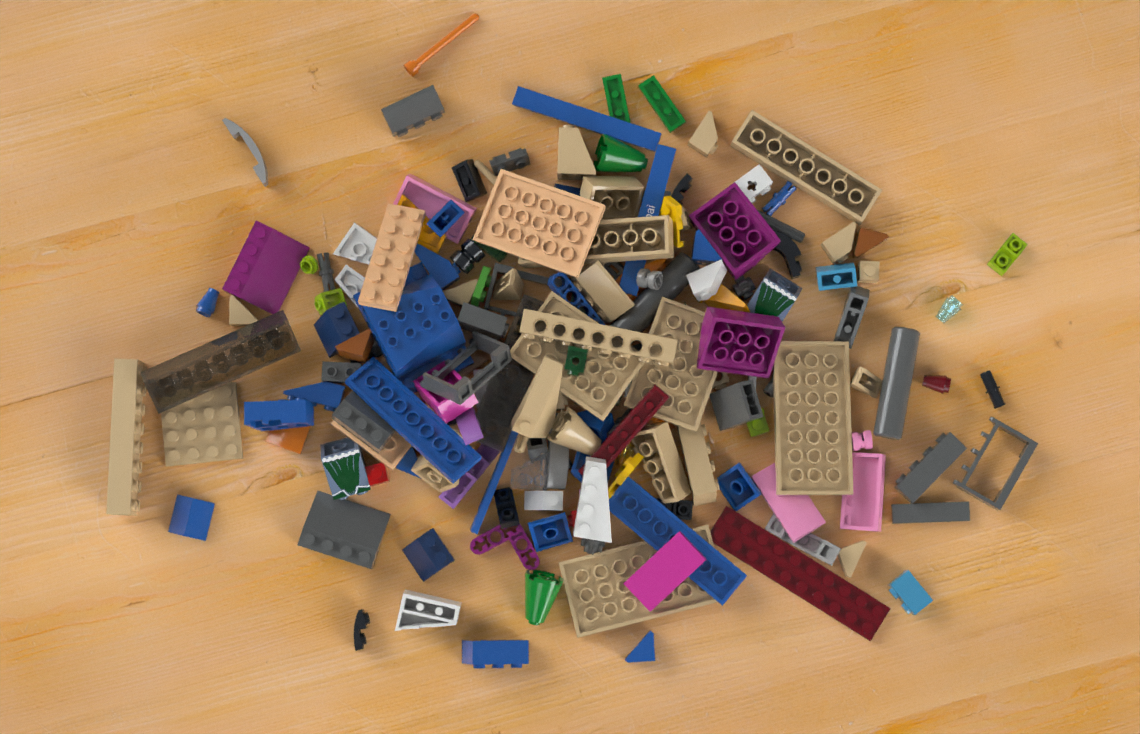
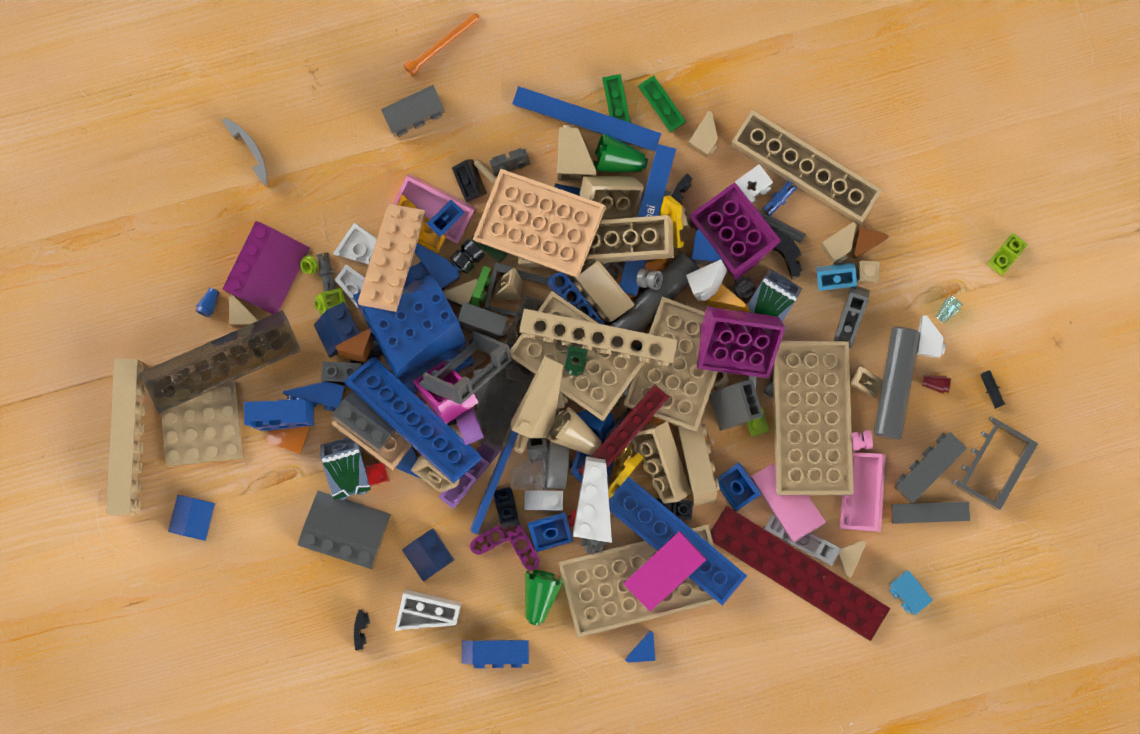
(930, 339): none -> white slope

